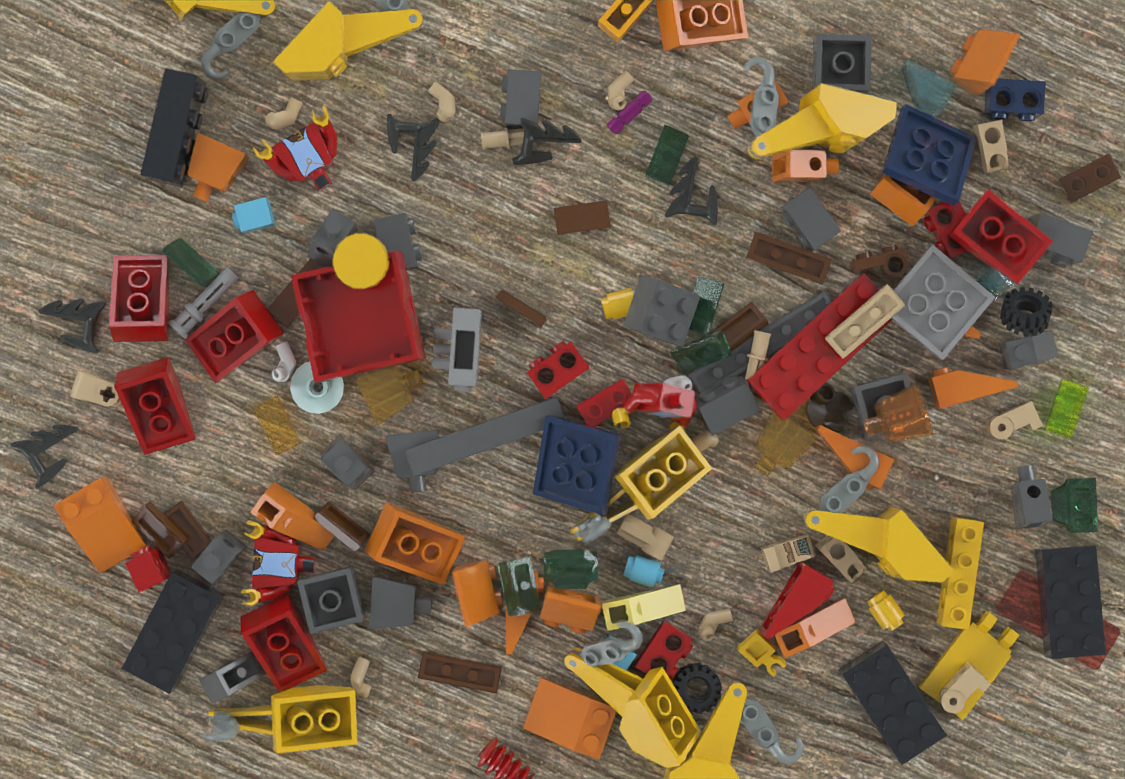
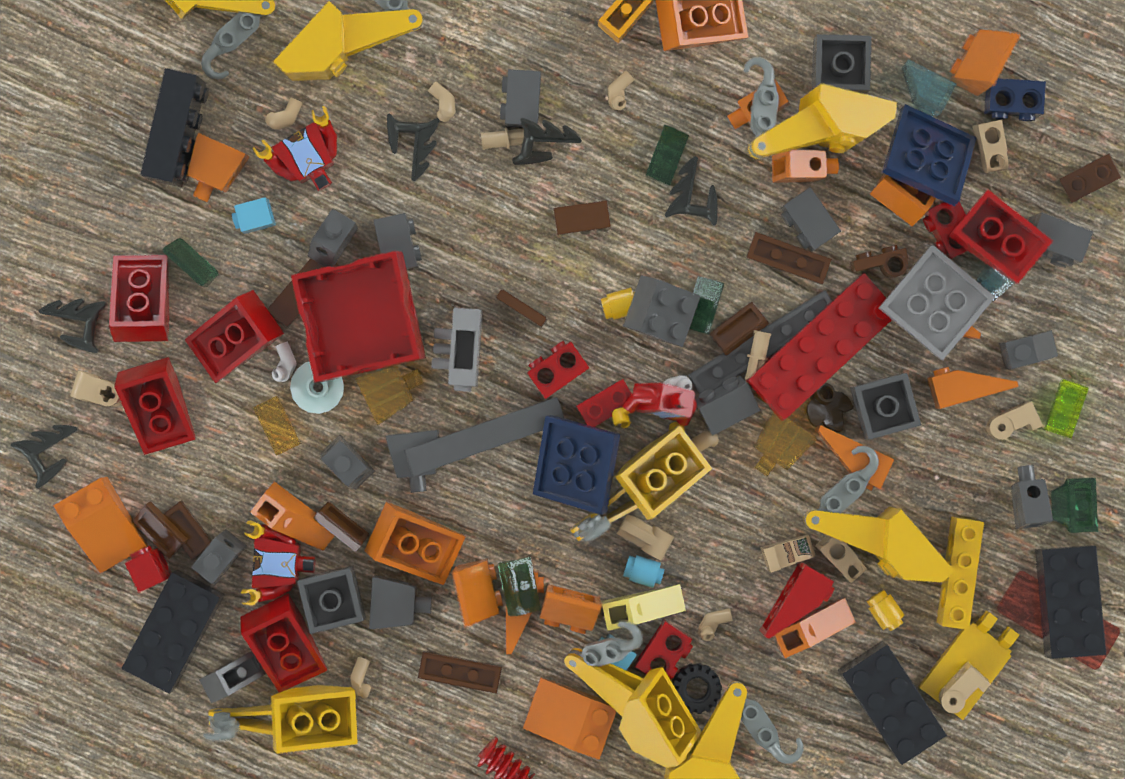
(197, 315): light grey pin -> none
(361, 261): yellow tile -> none
(571, 568): clear green slope -> none
(631, 110): magenta axle -> none
(701, 352): clear green slope -> none
(760, 650): yellow plate -> none
(865, 321): tan tile -> none
(901, 416): clear orange torso -> none
(1026, 322): black tyre -> none

